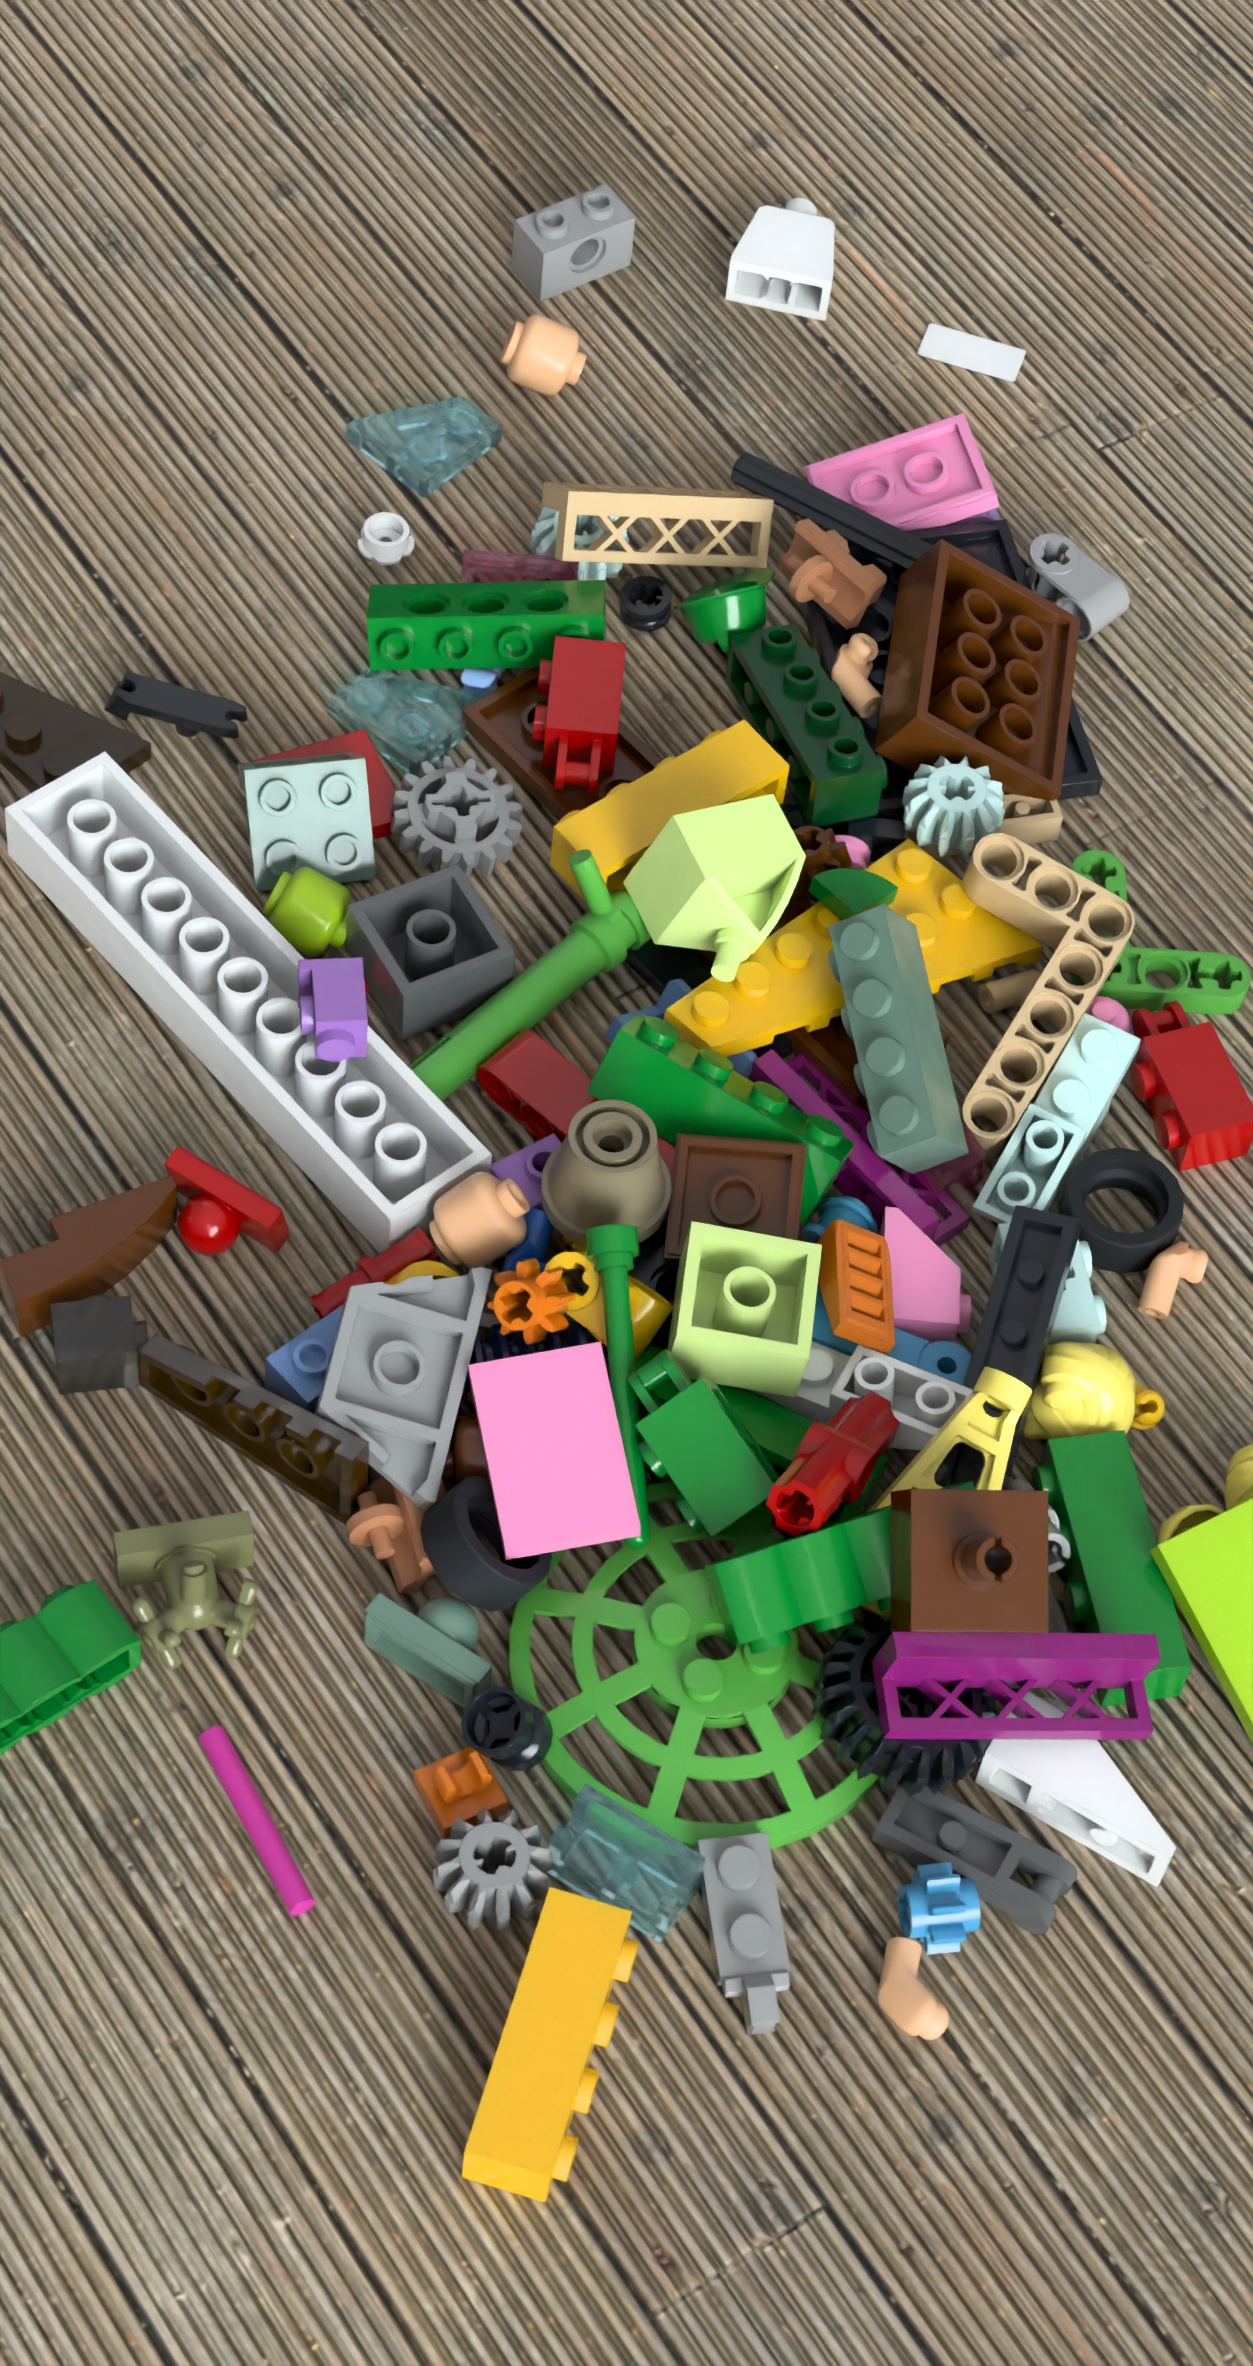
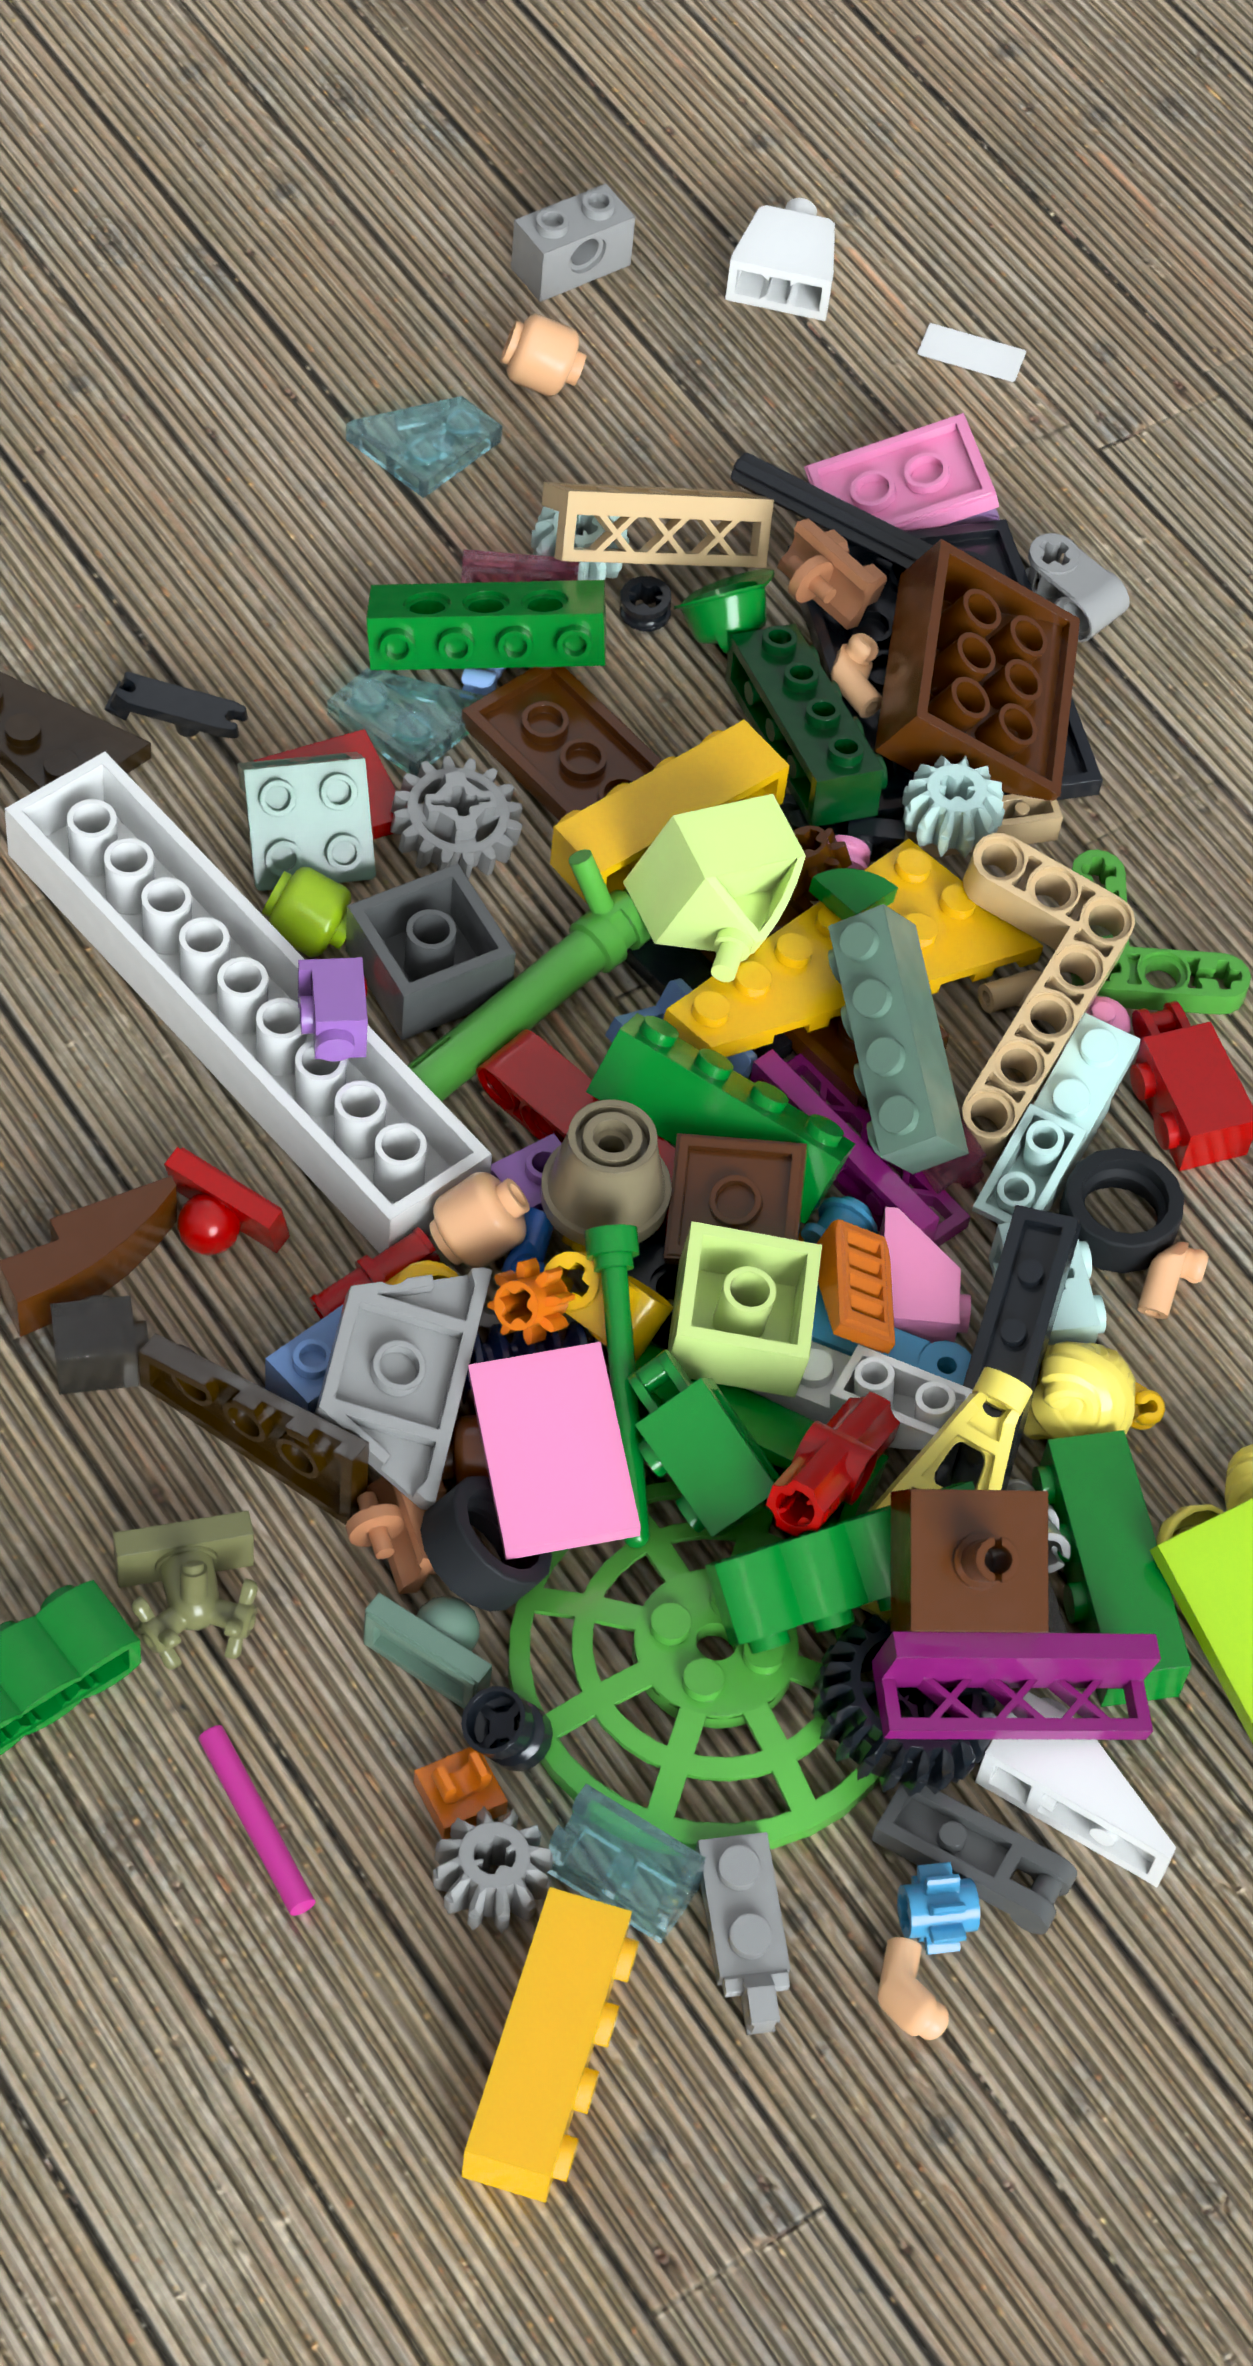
(385, 539): white plate -> none
(581, 709): red brick -> none

